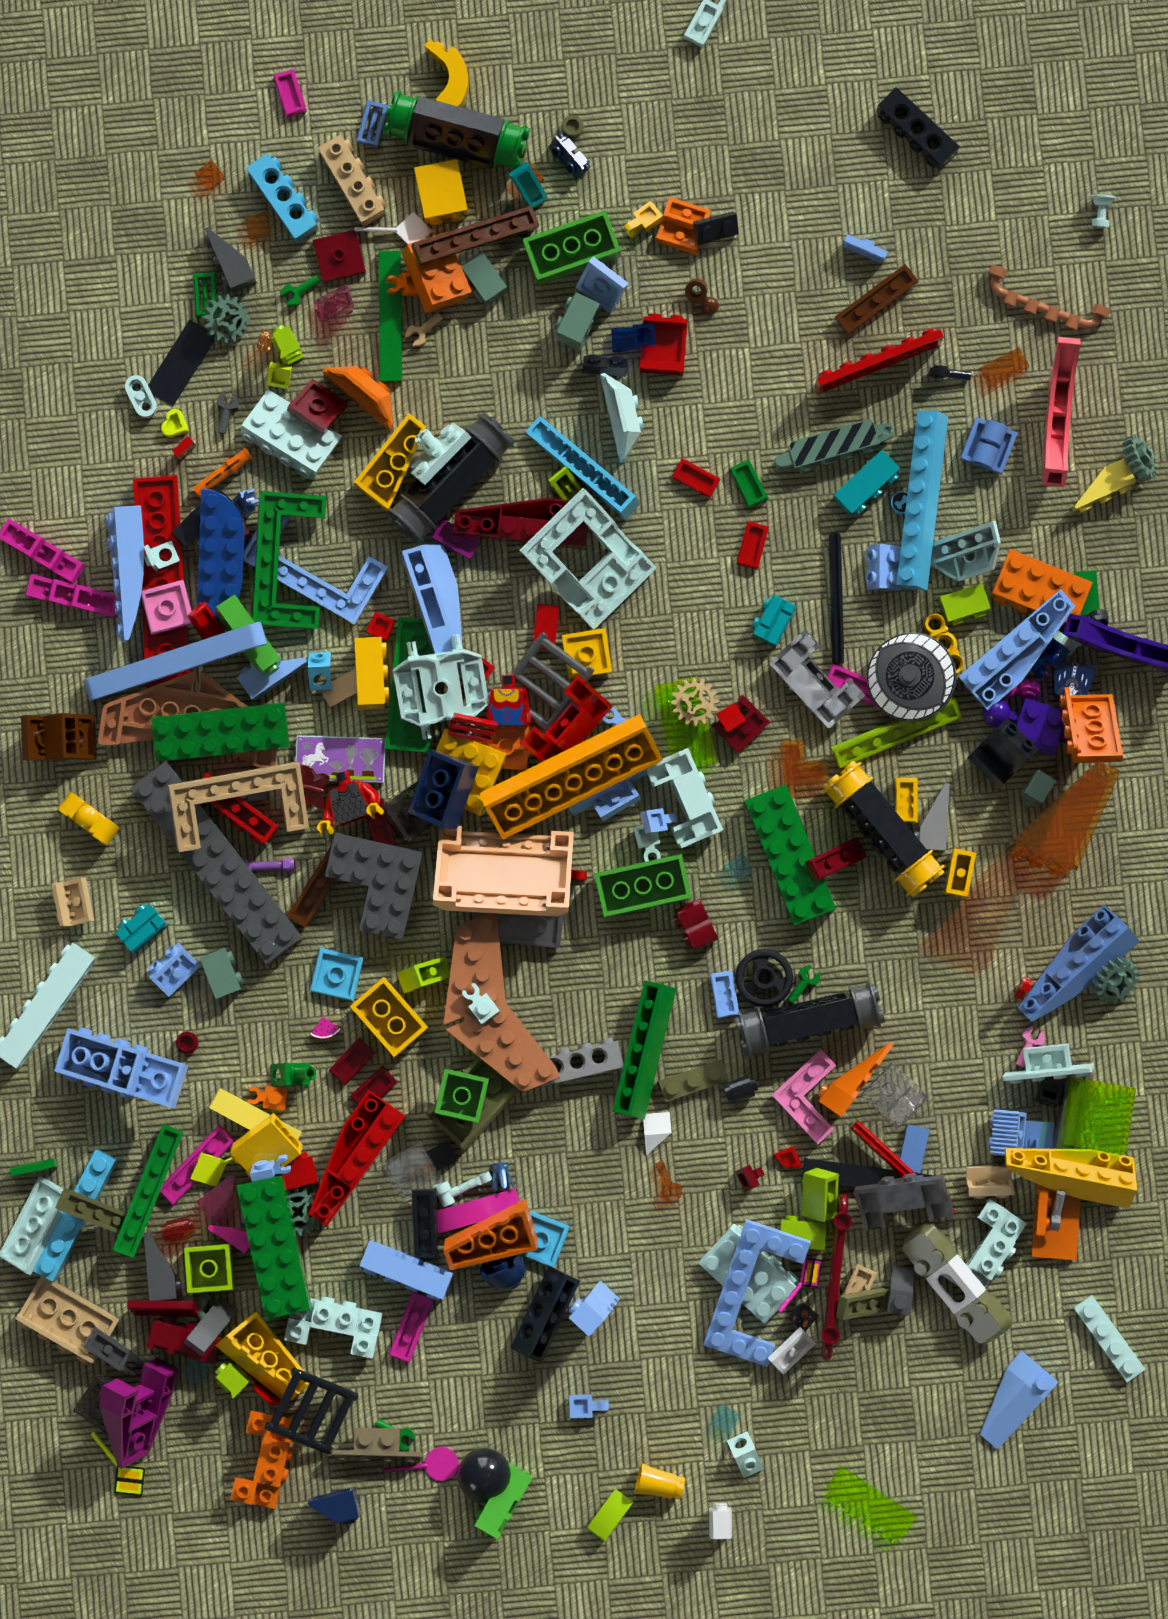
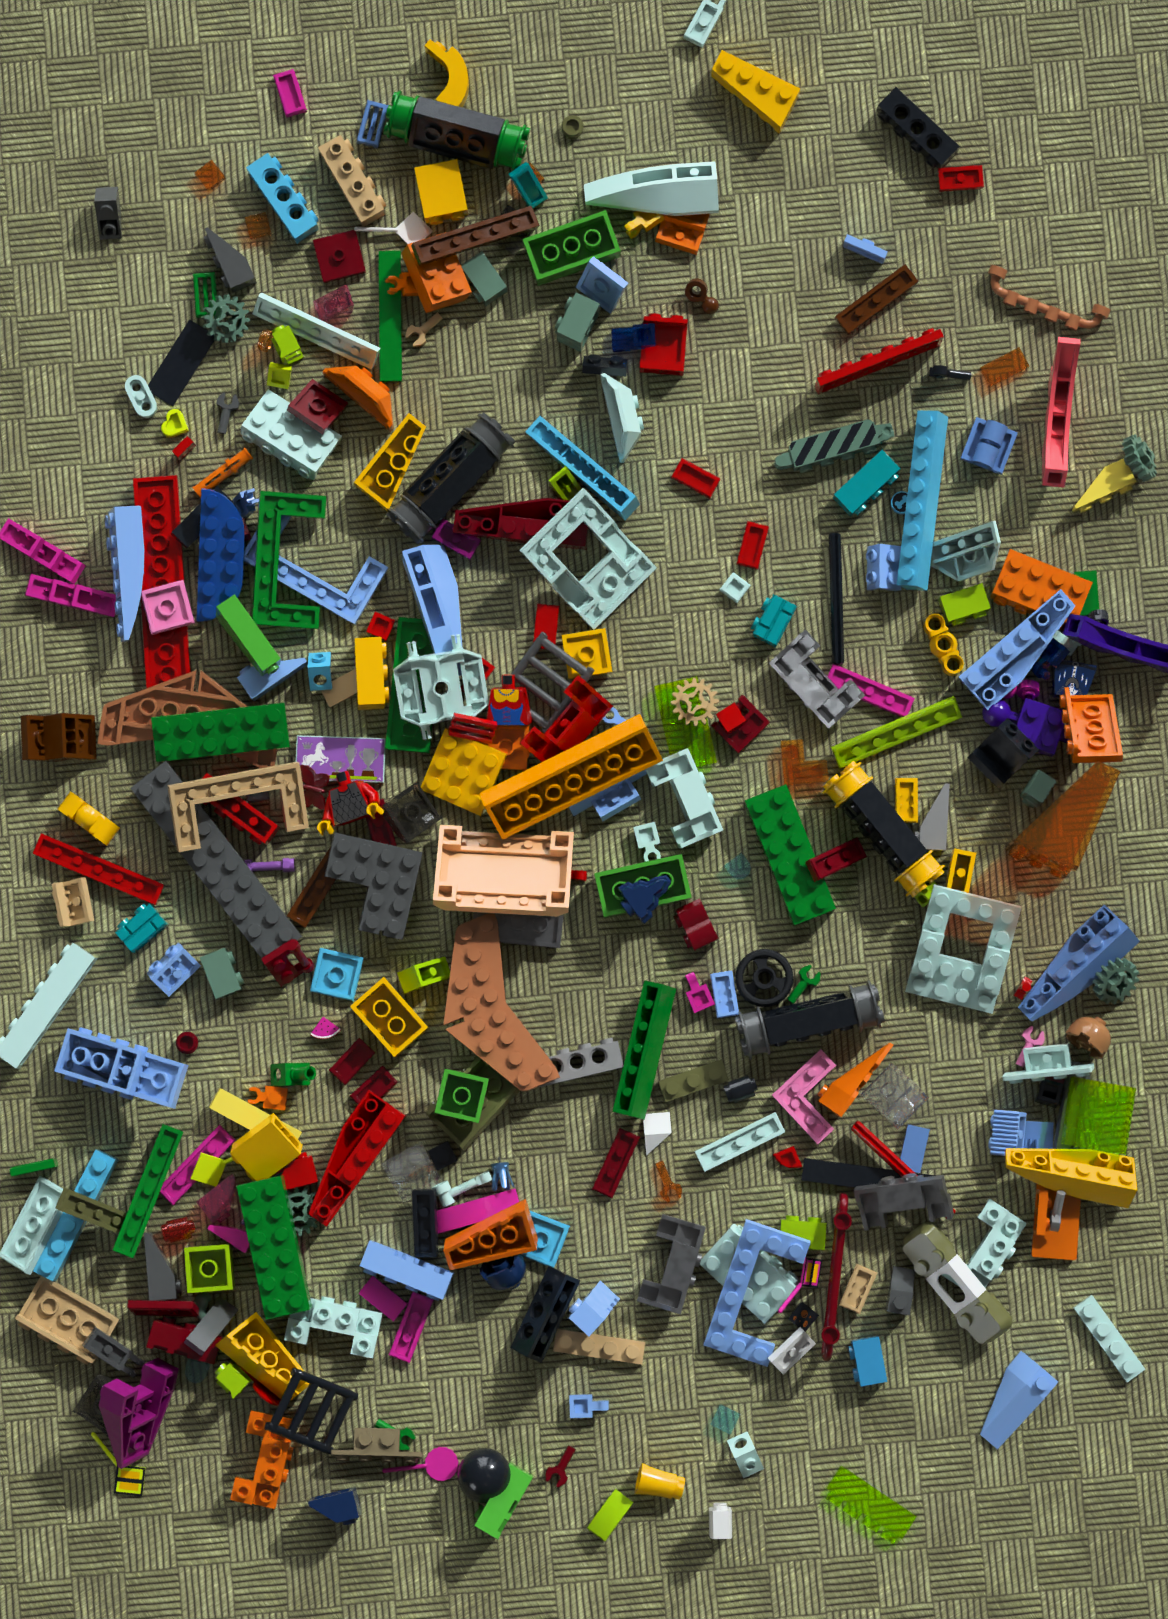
(98, 869): none -> red plate
(108, 212): none -> dark grey slope
(152, 556): light aqua bracket -> none
(175, 661): light blue beam -> none
(205, 621): red tile -> none
(267, 1169): light blue plate -> none
(282, 967): none -> dark red plate
(299, 290): green bar -> none
(316, 331): none -> light aqua plate
(383, 1298): none -> dark pink tile
(436, 451): light aqua plate -> none
(443, 789): dark blue slope -> none
(482, 1006): light aqua plate -> none
(560, 1468): none -> dark red bar
(574, 163): dark blue hinge -> none
(599, 1346): none -> tan plate
(615, 1163): none -> dark red tile
(643, 896): none -> dark blue rock
(656, 821): light blue plate -> none
(659, 190): none -> light aqua wedge
(679, 1267): none -> flat silver bracket
(698, 996): none -> dark pink plate
(715, 228): black plate -> none
(735, 587): none -> light aqua tile
(740, 1141): none -> light aqua plate
(748, 483): green tile -> none
(748, 1177): dark red tile -> none
(756, 89): none -> yellow wedge
(820, 1194): lime brick -> none
(862, 1303): olive plate -> none
(868, 1361): none -> dark azure brick
(911, 677): dish -> none
(924, 896): none -> lime piece
(954, 978): none -> light aqua piece
(960, 178): none -> red plate
(989, 1181): tan bracket -> none
(1090, 1035): none -> medium nougat cylinder
(1102, 202): light aqua piece -> none

